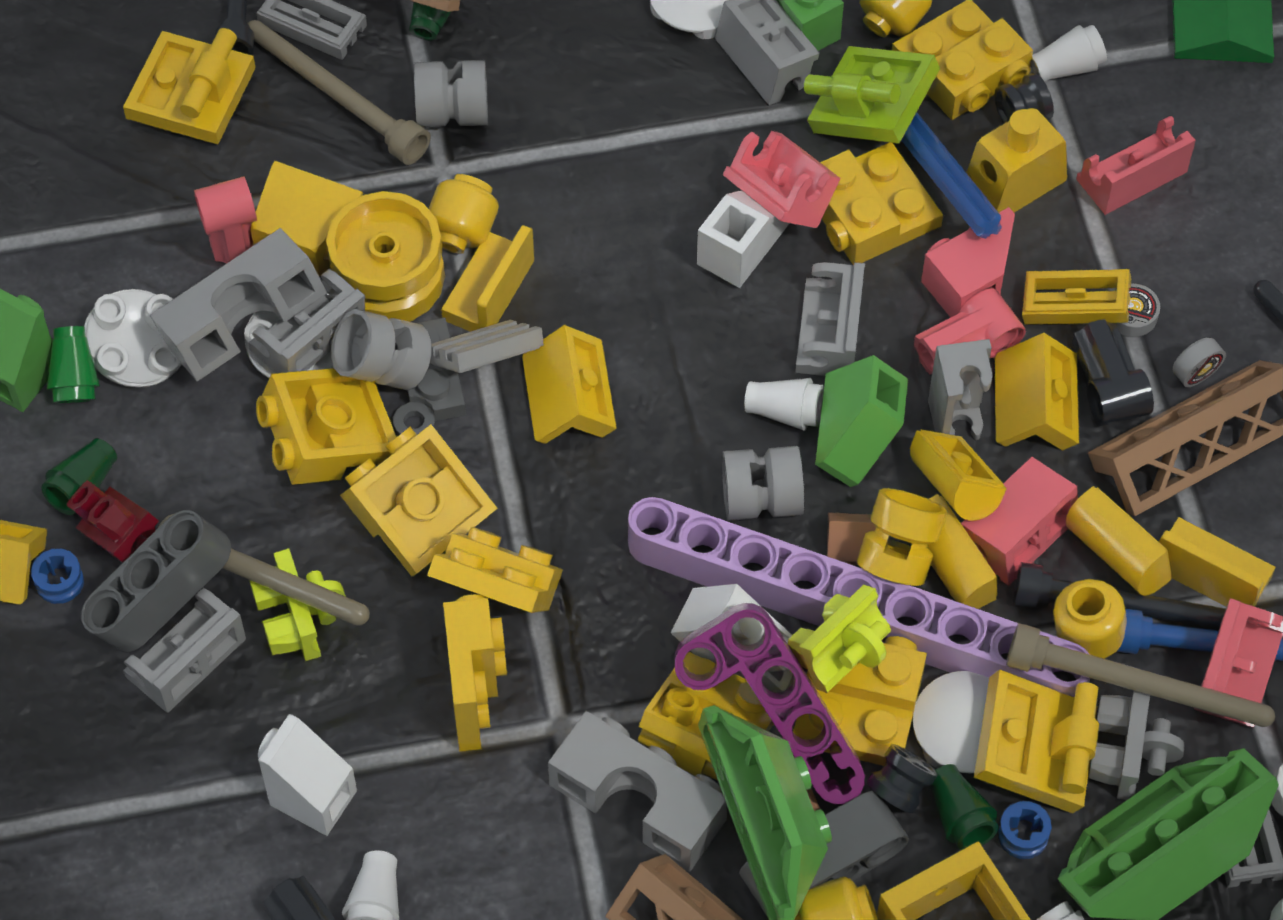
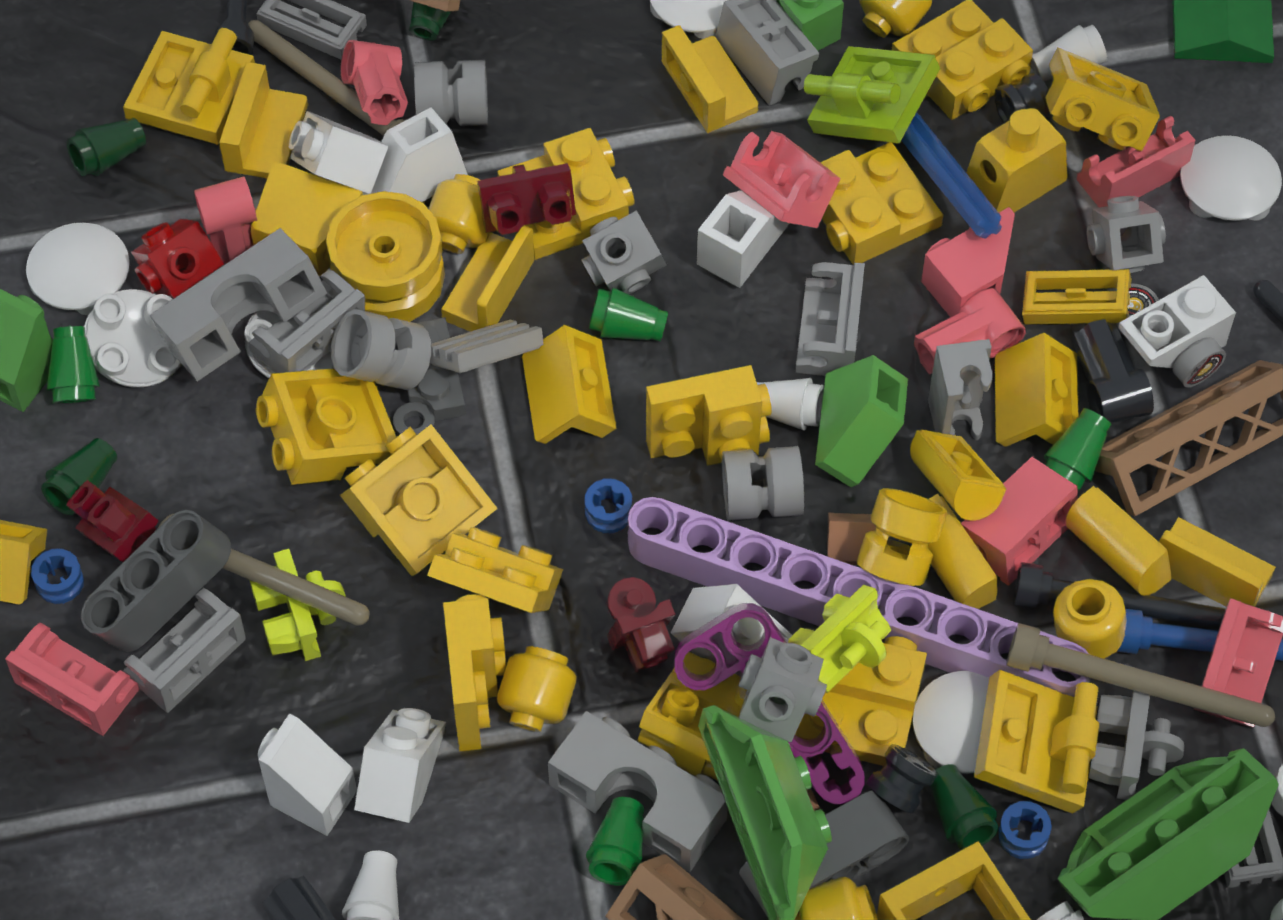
(70, 679): none -> coral hinge
(77, 266): none -> white dish
(104, 145): none -> dark green cone
(175, 257): none -> red brick
(259, 124): none -> yellow panel
(337, 152): none -> white slope
(376, 77): none -> coral piece
(399, 764): none -> white slope
(418, 157): none -> white slope
(527, 198): none -> dark red hips
(536, 688): none -> yellow head
(595, 190): none -> yellow plate
(596, 514): none -> blue bush
(616, 237): none -> light grey brick
(618, 843): none -> green cone
(626, 317): none -> green cone
(639, 624): none -> dark red hips
(707, 79): none -> yellow panel
(708, 413): none -> yellow plate
(781, 688): none -> light grey brick
(1079, 448): none -> green cone
(1100, 101): none -> yellow plate
(1140, 242): none -> light grey brick
(1179, 321): none -> white slope
(1231, 179): none -> white dish

